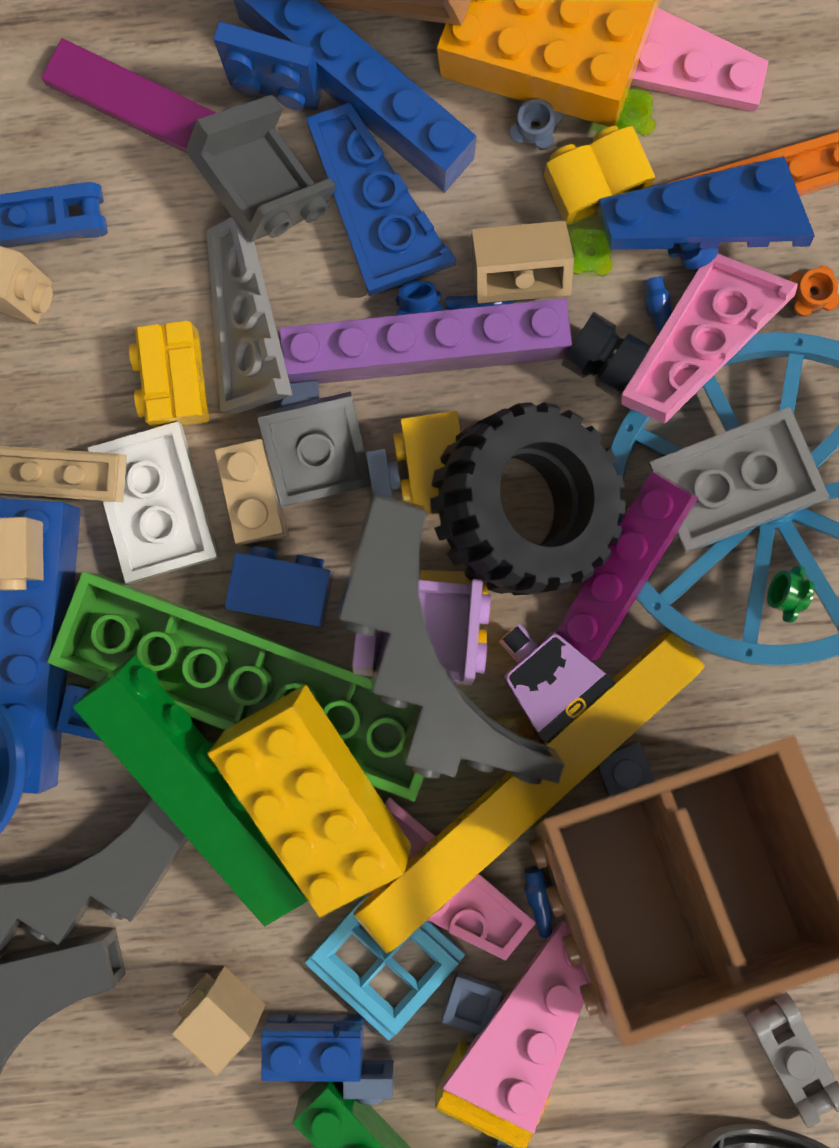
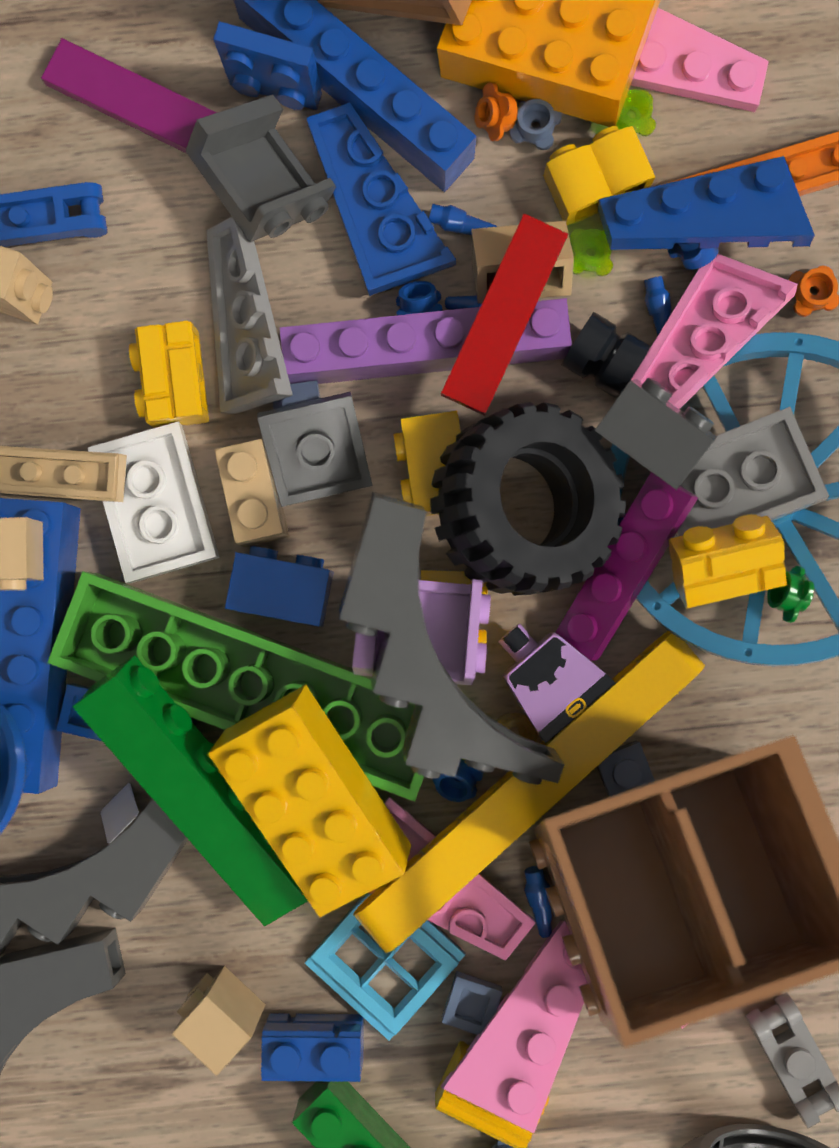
(119, 813): none -> white sticker
(375, 1083): sand blue plate -> none
(383, 473): sand blue plate -> none
(455, 219): none -> blue piece
(461, 786): none -> blue plate
(495, 112): none -> orange plate
(504, 314): none -> red tile
(657, 431): none -> dark grey brick
(727, 560): none -> yellow brick

